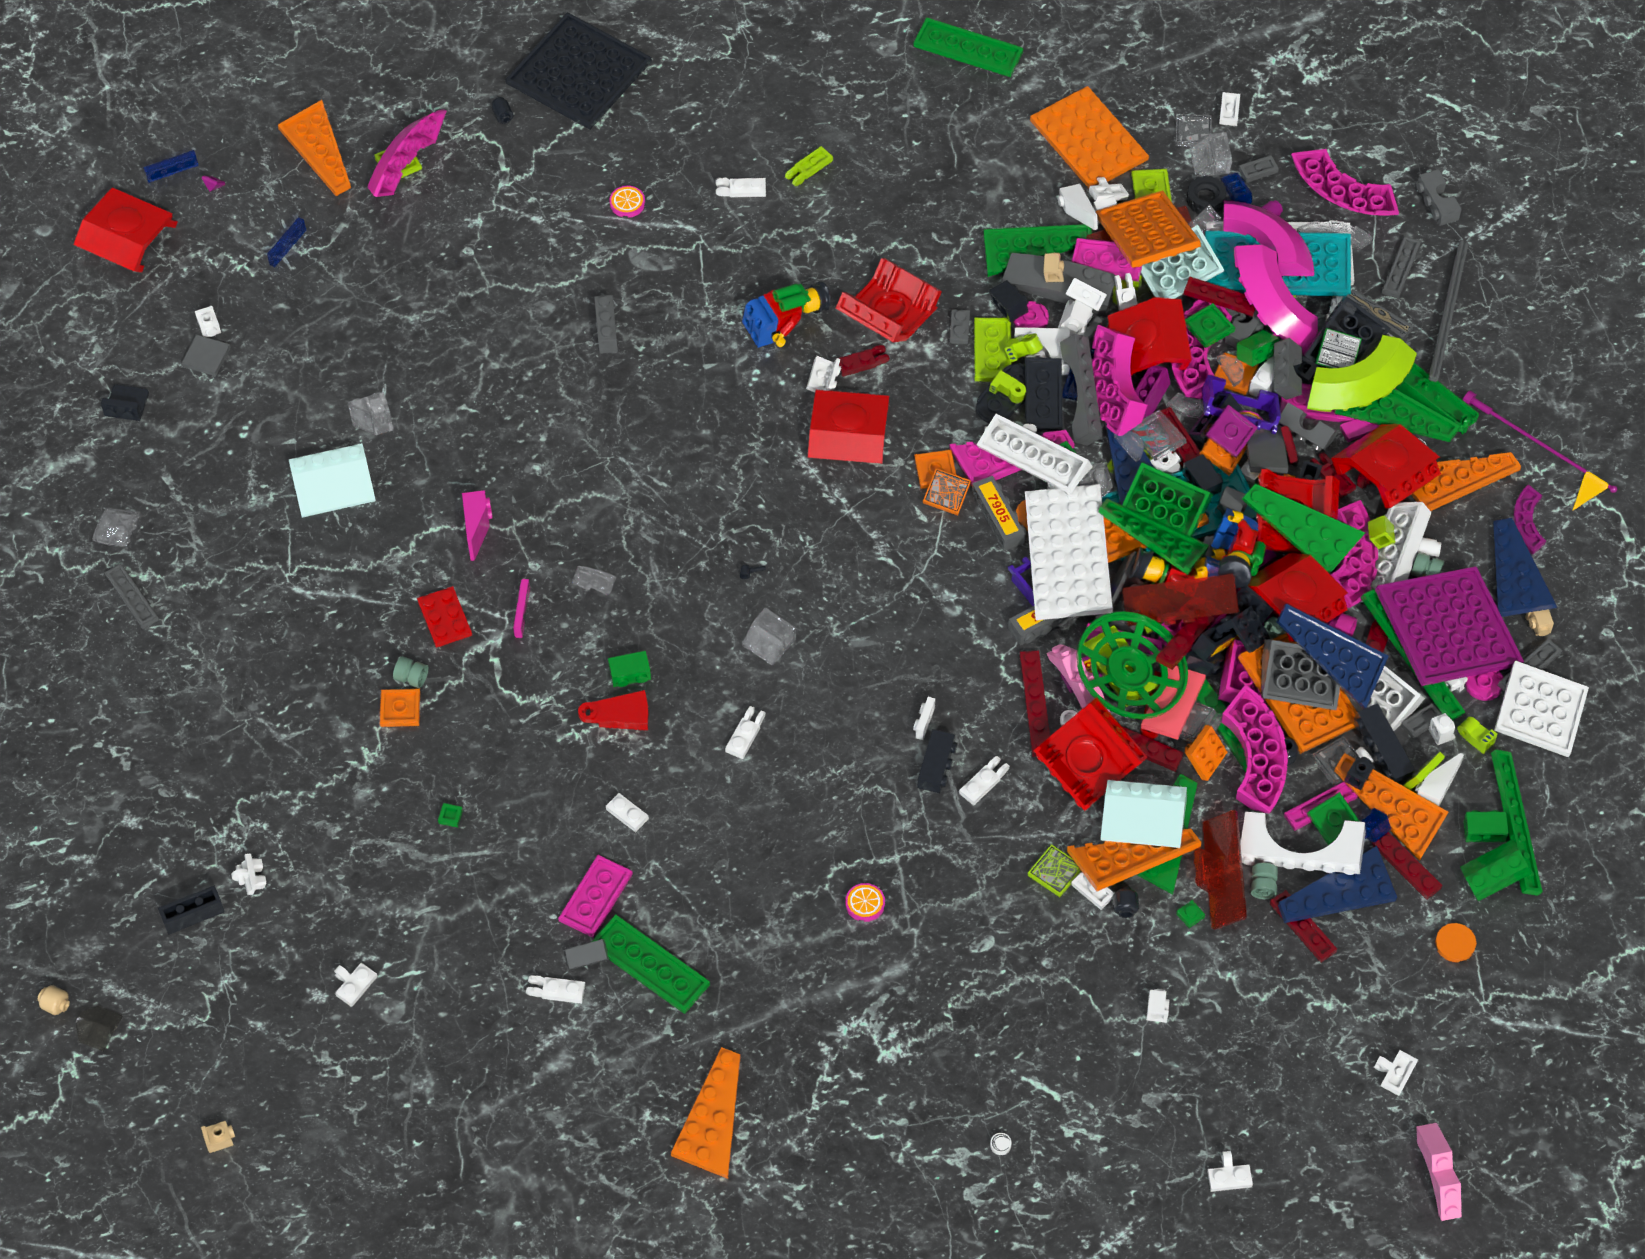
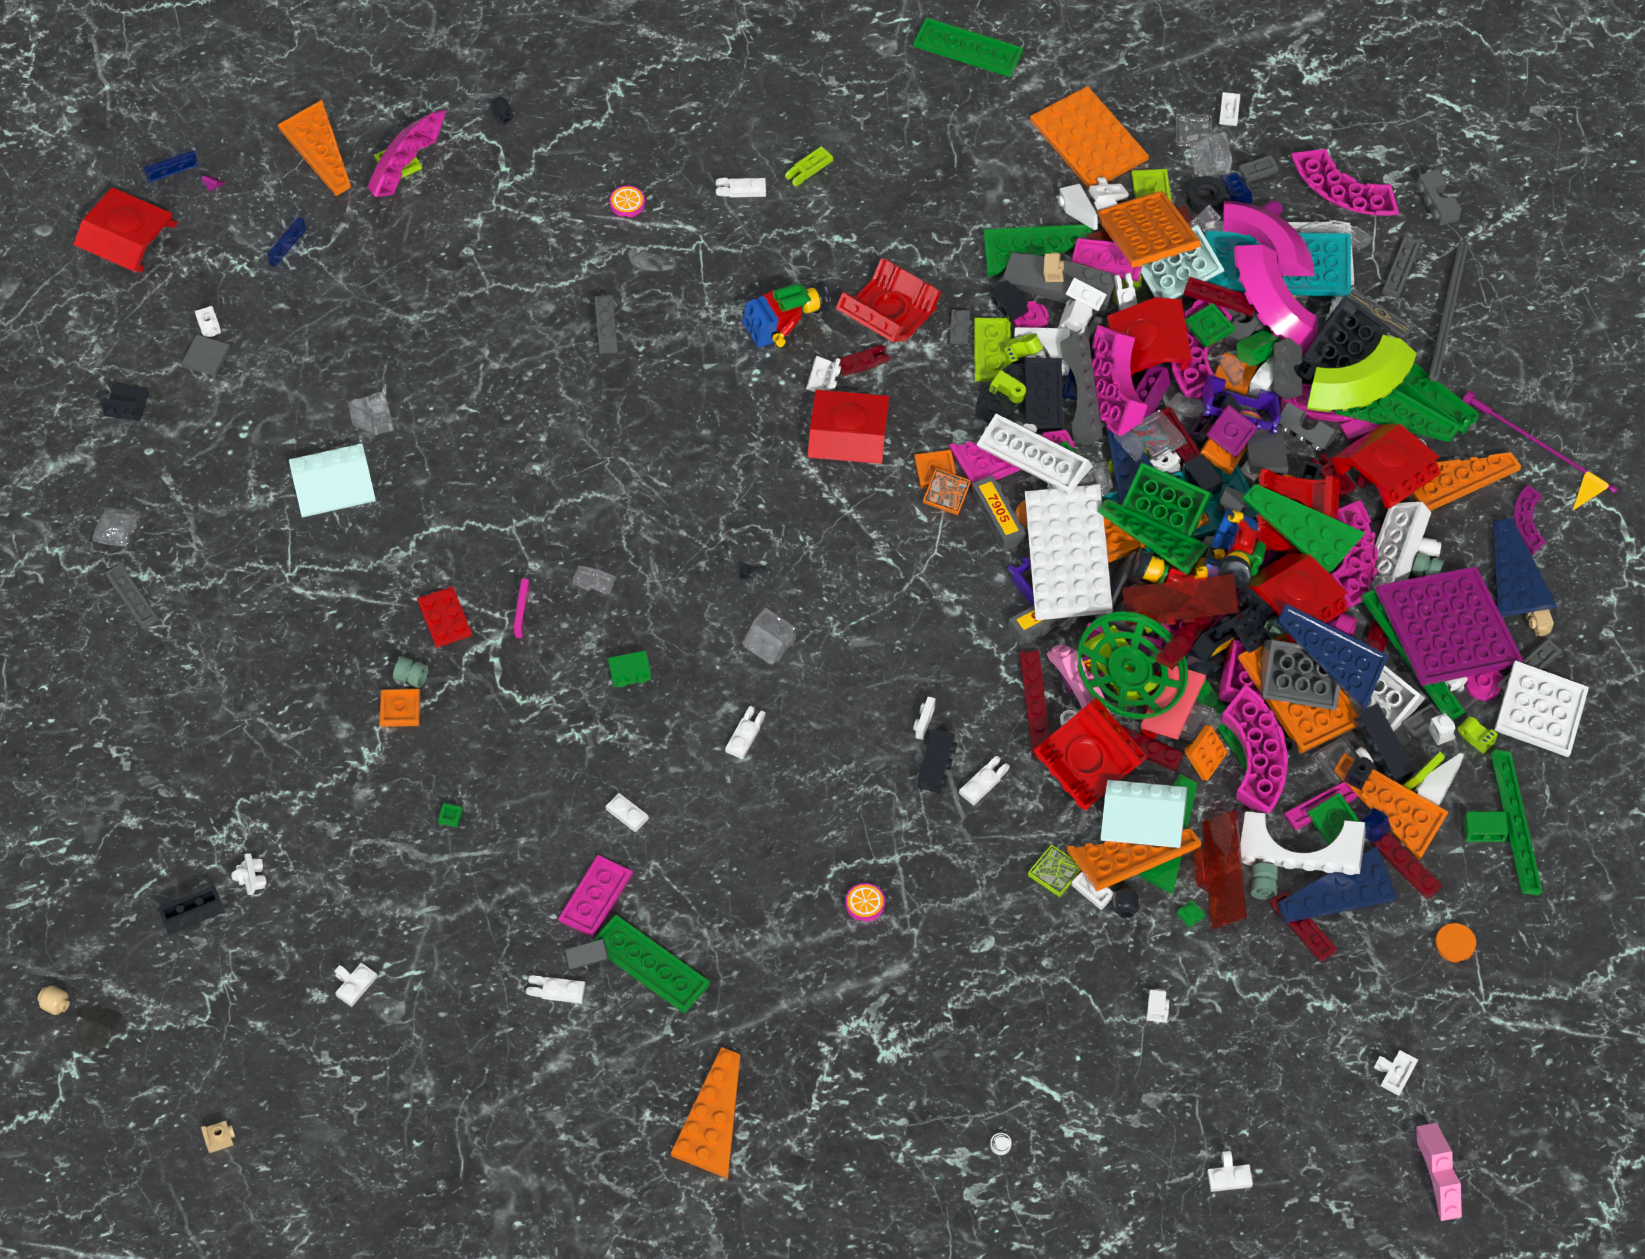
(477, 516): dark pink slope -> none
(578, 70): black plate -> none
(619, 712): red piece -> none
(1290, 446): dark red tile -> none
(1337, 349): light grey tile -> none
(1381, 532): lime brick -> none
(1495, 870): green slope -> none

